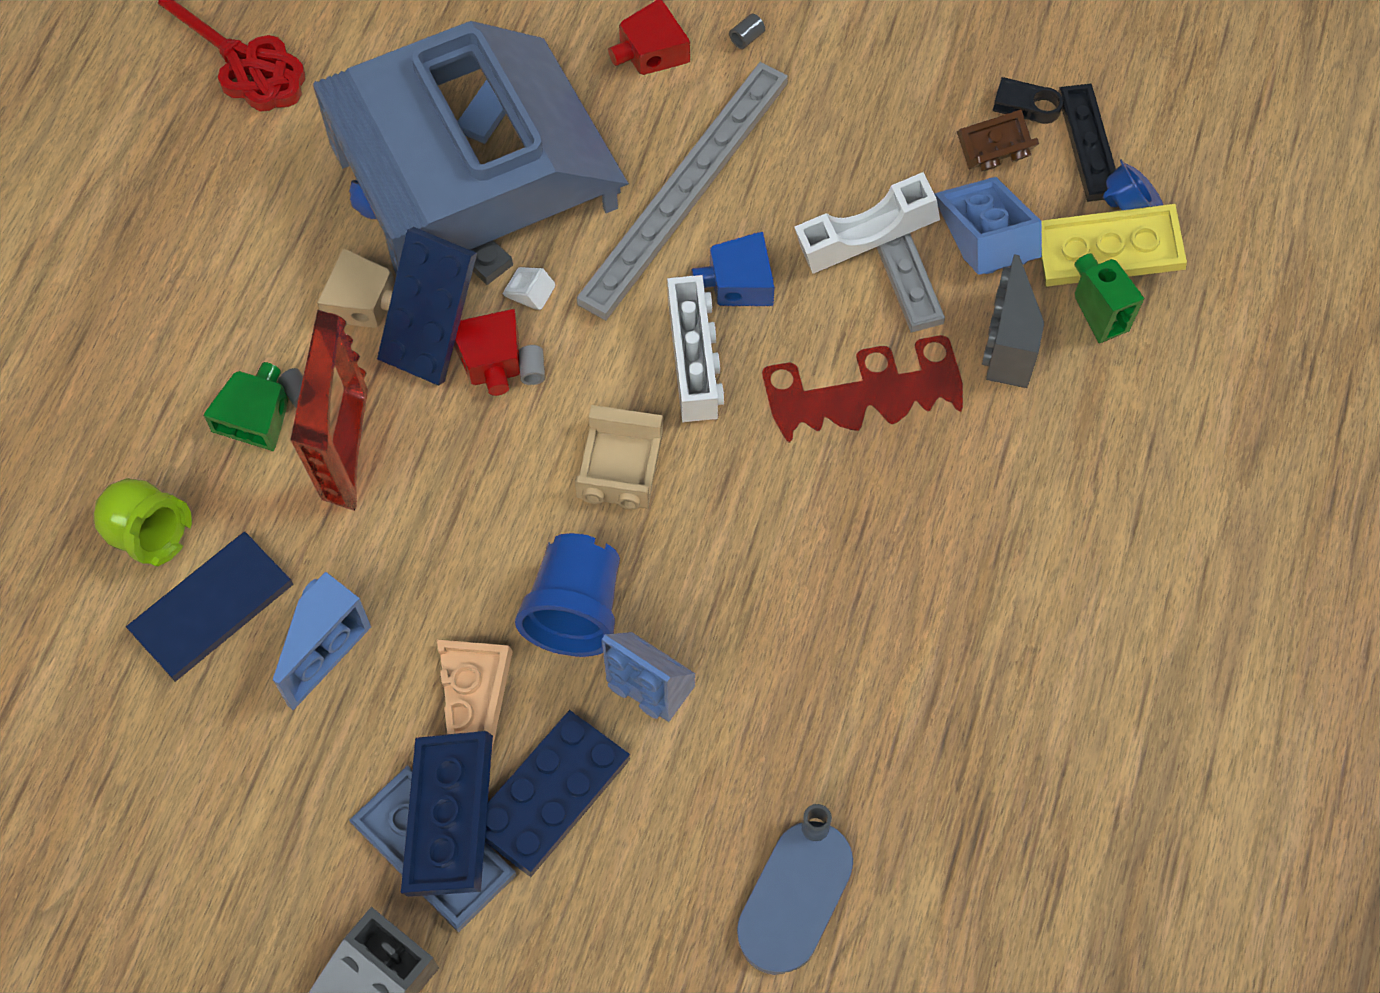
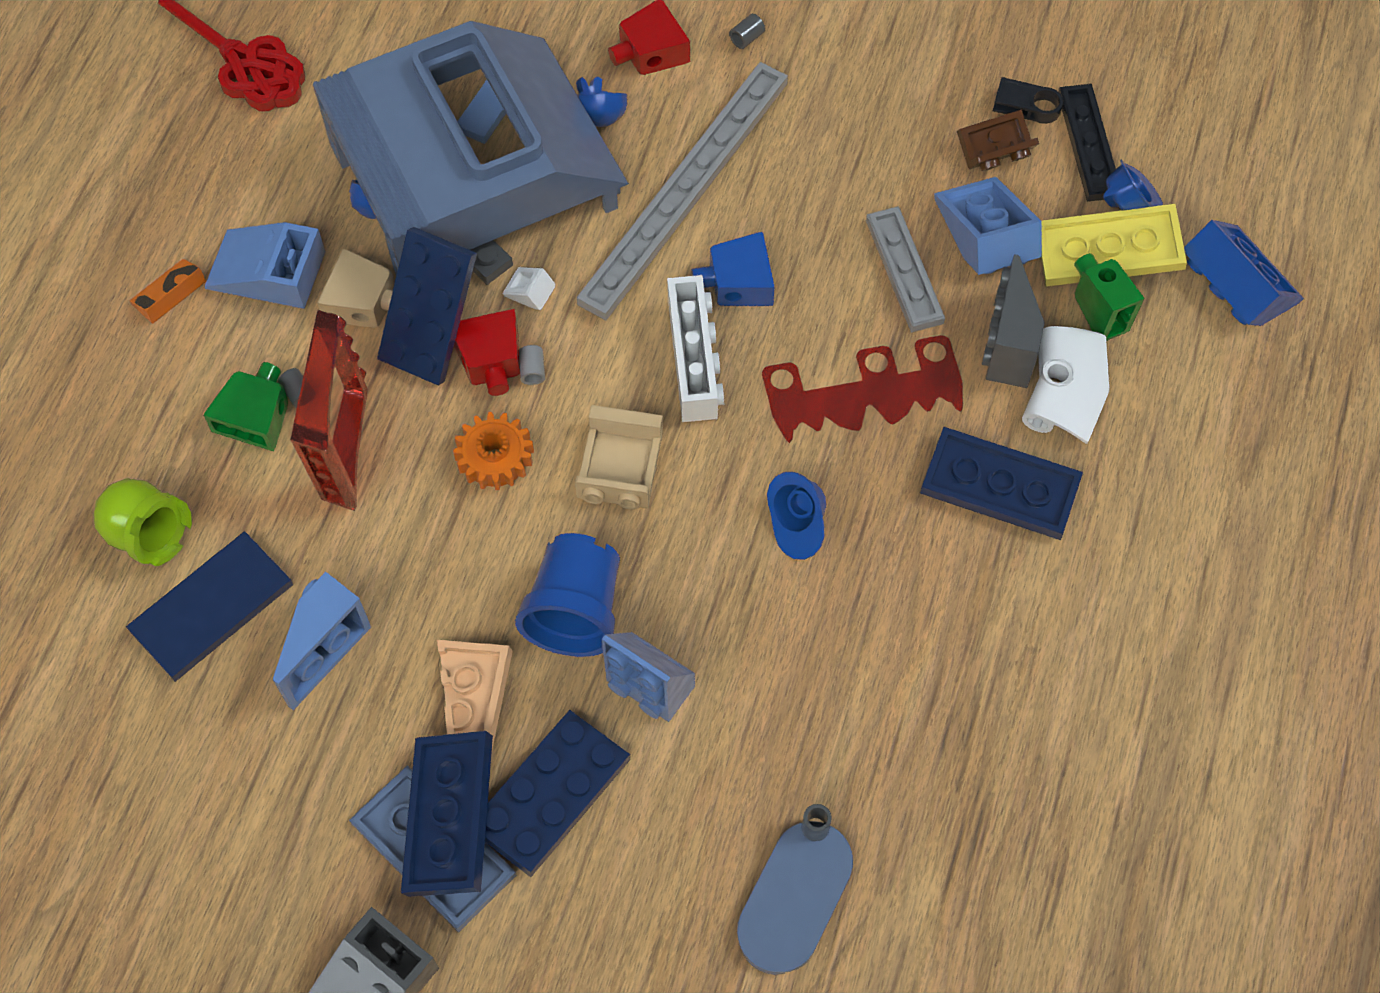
(168, 290): none -> orange slope
(268, 263): none -> medium blue slope
(488, 435): none -> orange gear
(600, 105): none -> blue piece
(797, 514): none -> blue piece
(903, 210): white arch -> none
(1001, 483): none -> dark blue plate
(1081, 365): none -> white panel
(1240, 273): none -> blue slope

